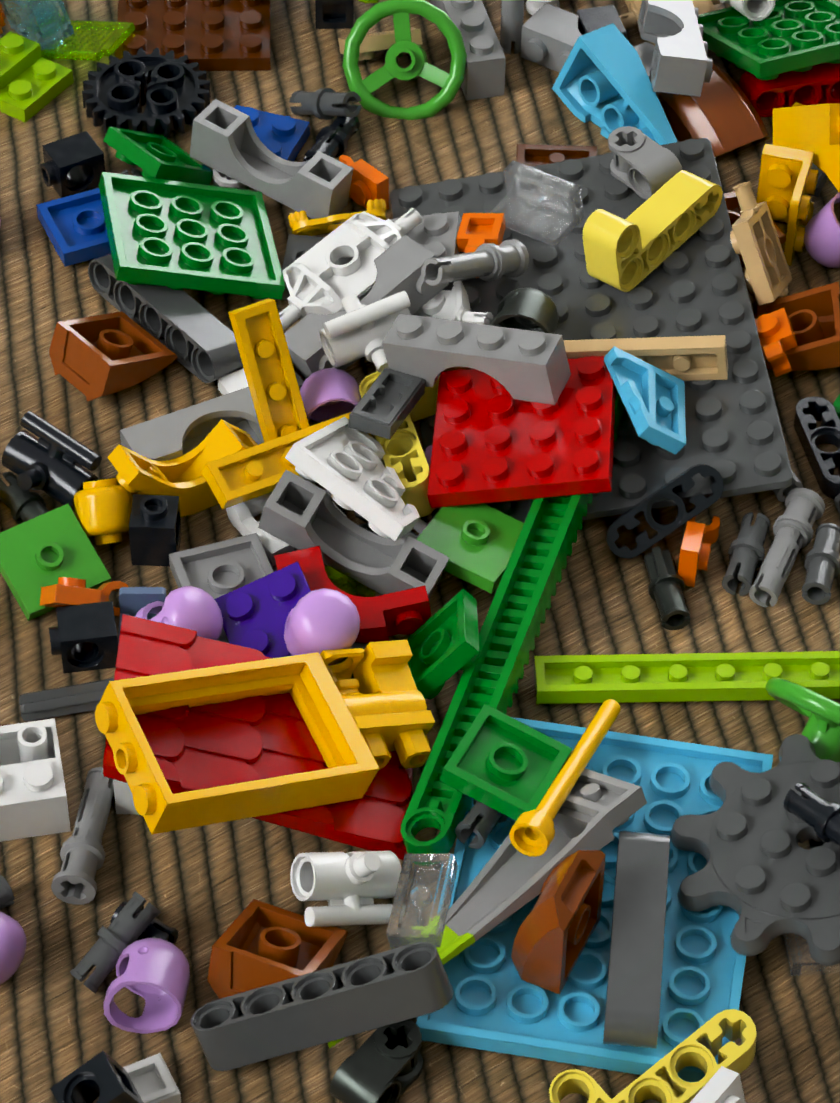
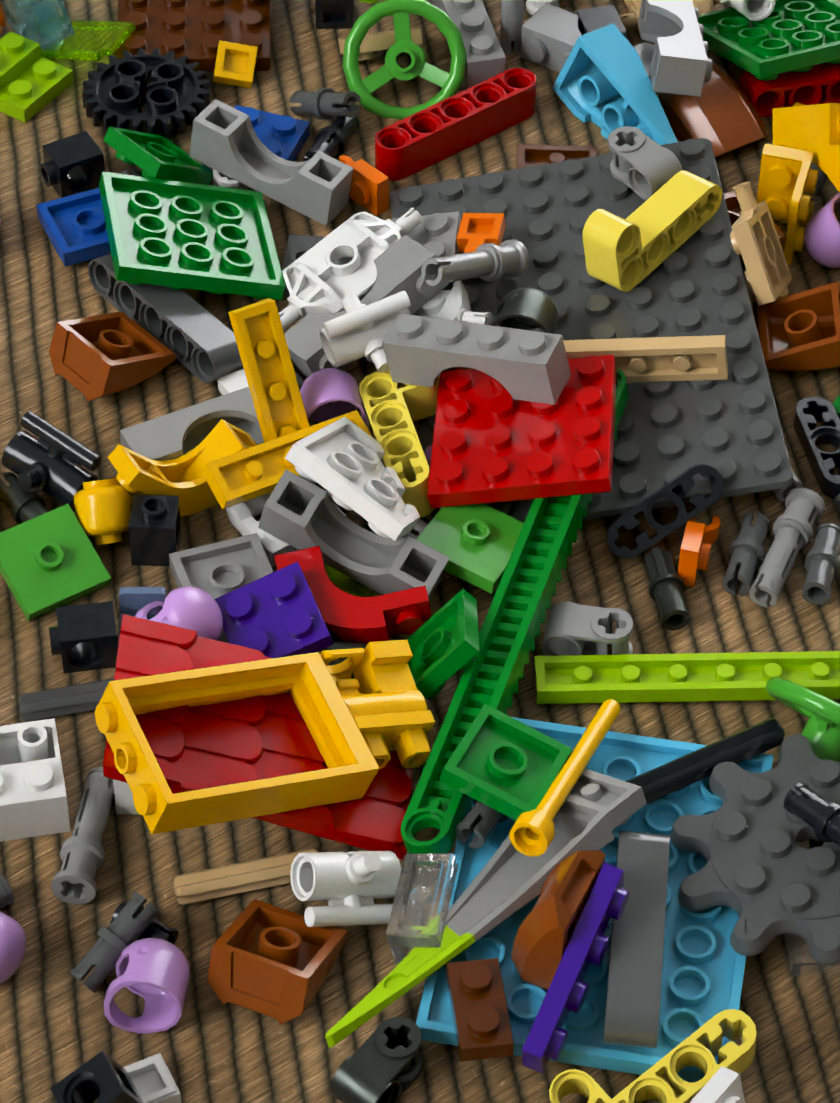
(73, 592): orange plate -> none
(235, 64): none -> yellow plate
(235, 878): none -> tan axle
(302, 226): yellow piece -> none
(322, 622): lavender helmet -> none
(322, 1006): dark grey beam -> none
(387, 403): dark grey plate -> none
(455, 123): none -> red beam
(479, 1009): none -> reddish brown plate
(540, 204): clear panel -> none
(567, 988): none -> dark purple plate
(586, 630): none -> light grey piece
(651, 399): medium azure wing -> none
(701, 762): none -> black axle
(776, 338): orange plate -> none

